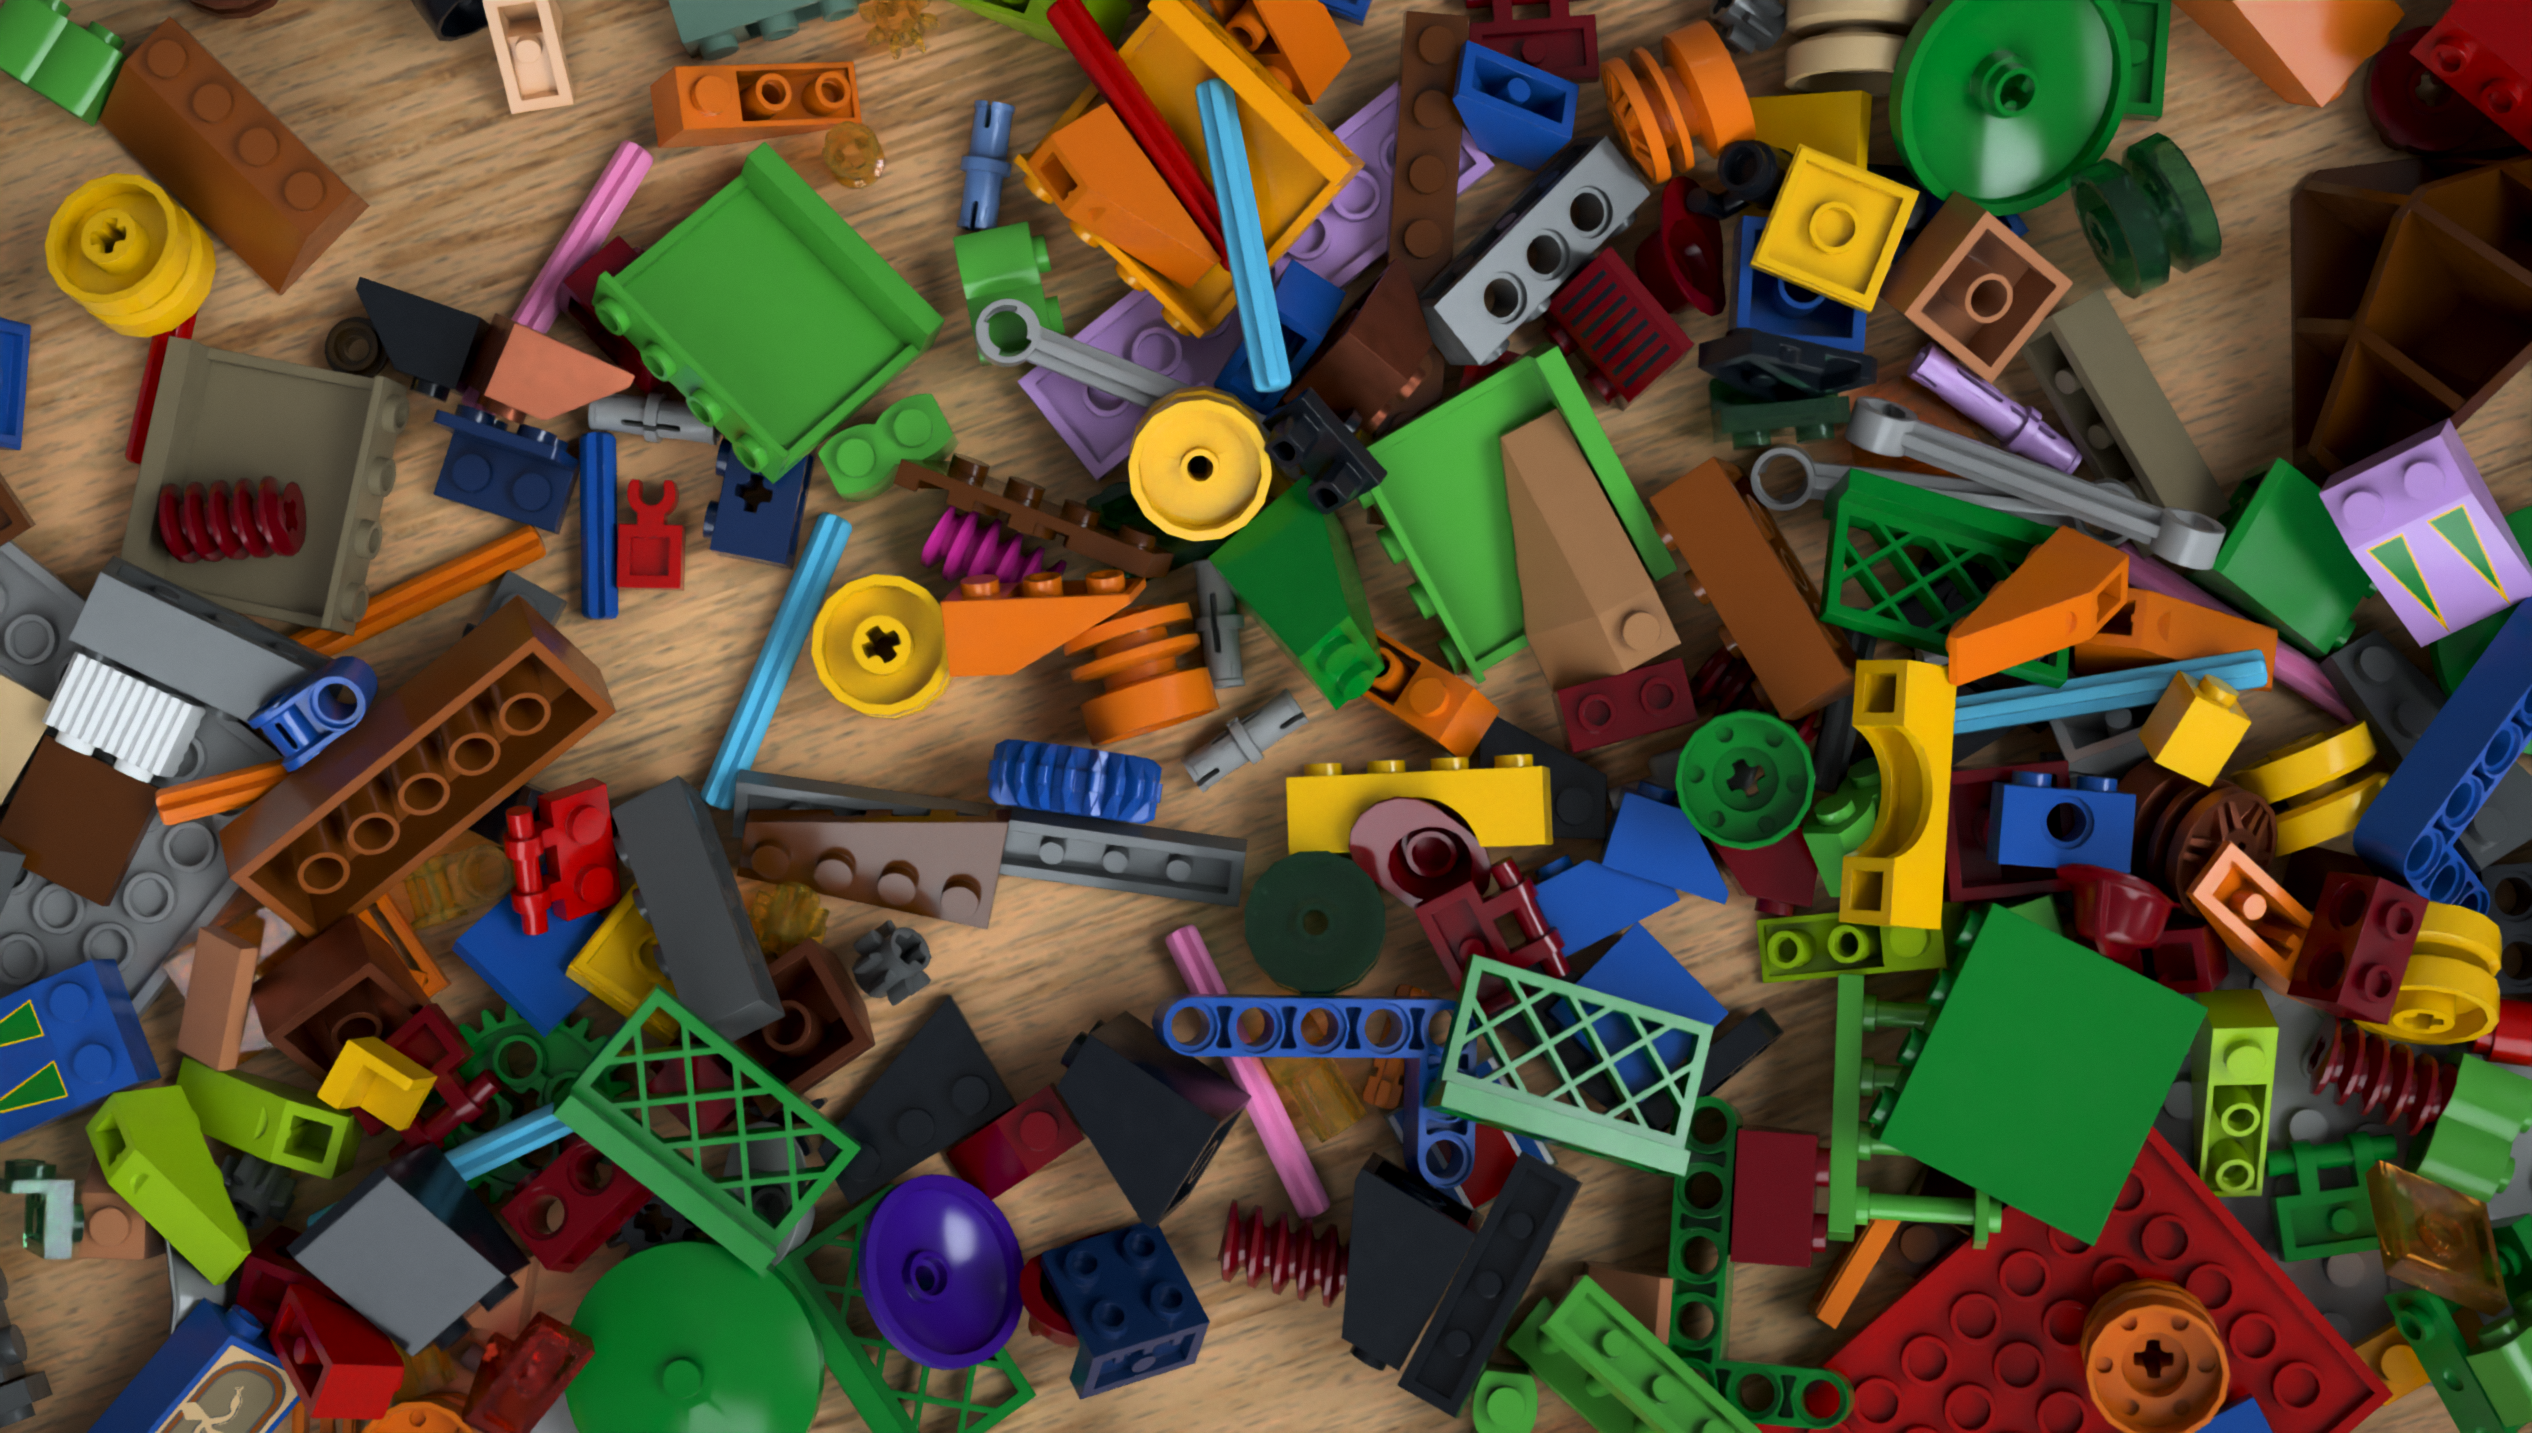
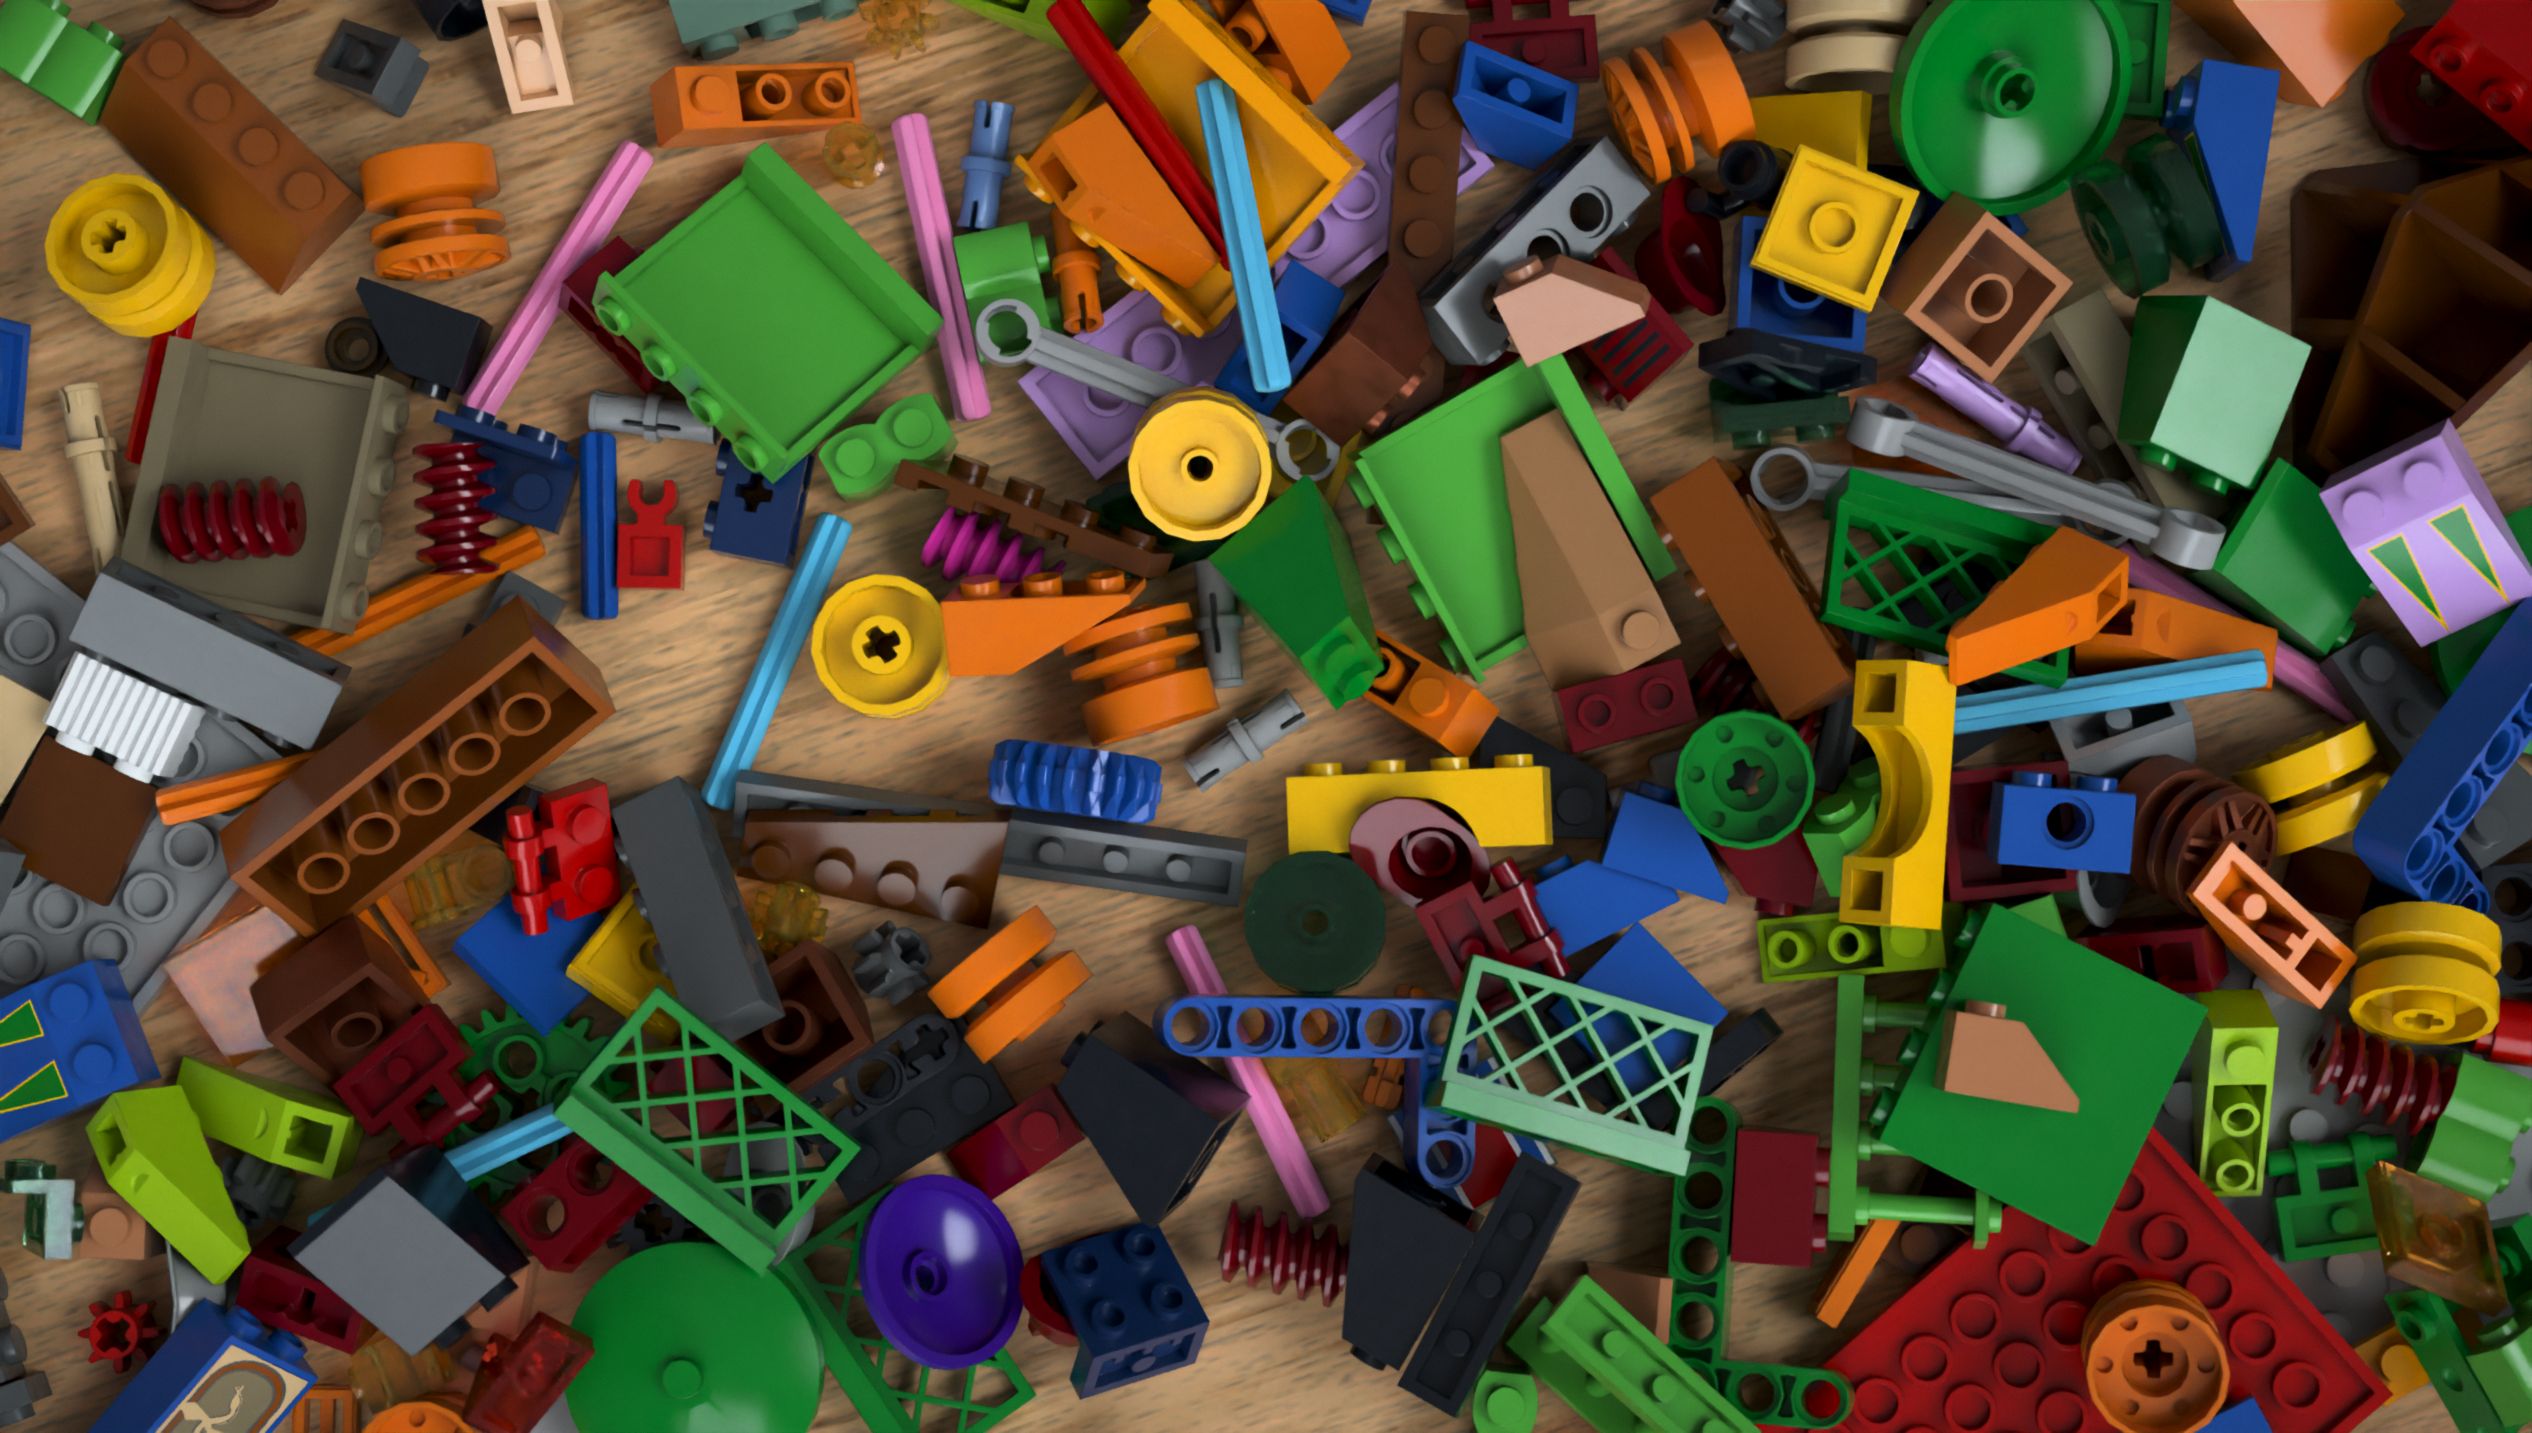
(95, 471): none -> tan pin
(105, 1328): none -> red gear
(217, 998): nougat tile -> none
(307, 716): blue piece -> none
(335, 1357): red slope -> none
(373, 67): none -> dark grey slope
(378, 1081): yellow panel -> none
(433, 201): none -> orange wheel
(455, 508): none -> dark red piece
(537, 374): slope -> none
(924, 1066): none -> black beam
(940, 266): none -> bright pink axle
(1010, 984): none -> orange wheel
(1077, 273): none -> orange pin
(1325, 448): black hips -> none
(1564, 304): none -> slope
(1998, 1060): none -> nougat slope
(2115, 909): dark red piece -> none
(2195, 726): yellow brick -> none
(2206, 390): none -> slope
(2224, 128): none -> blue slope
(2358, 947): dark red brick -> none

